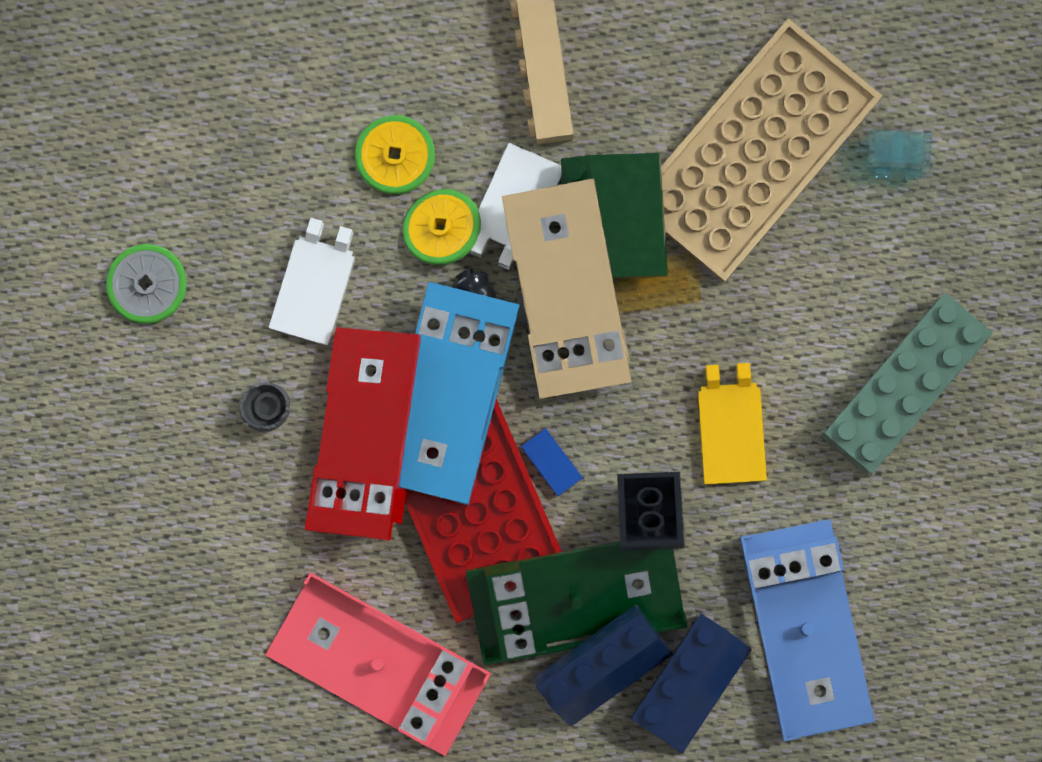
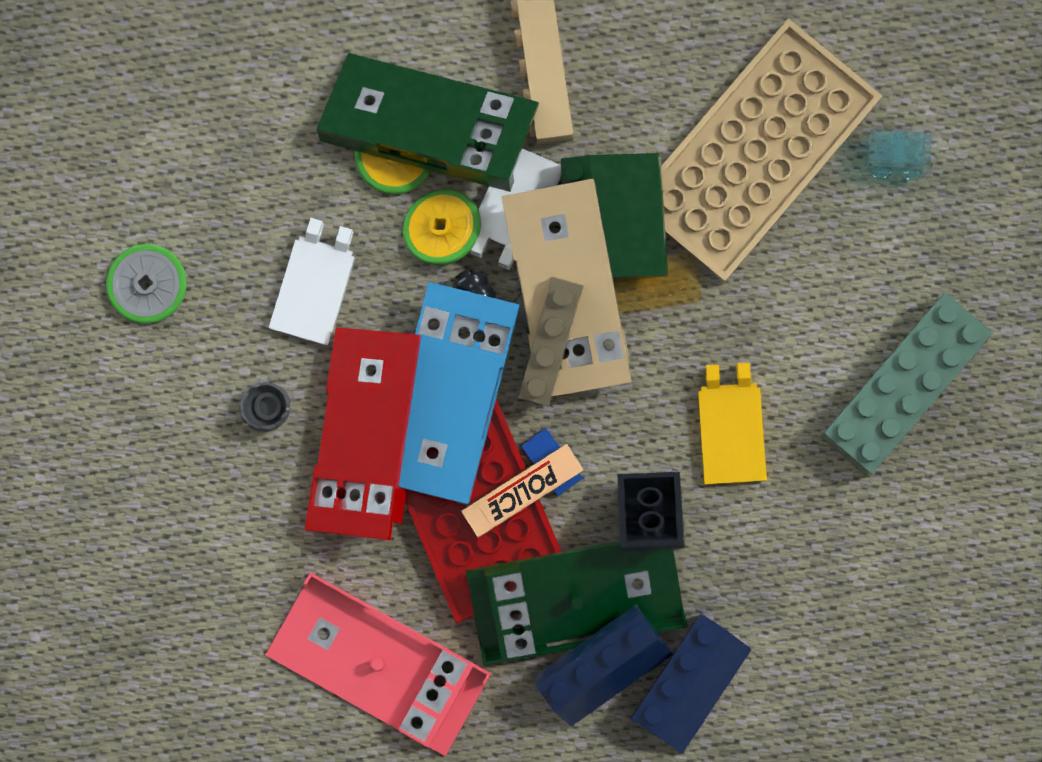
(427, 119): none -> dark green piece
(522, 490): none -> light nougat tile
(551, 341): none -> dark tan plate
(807, 630): medium blue piece -> none

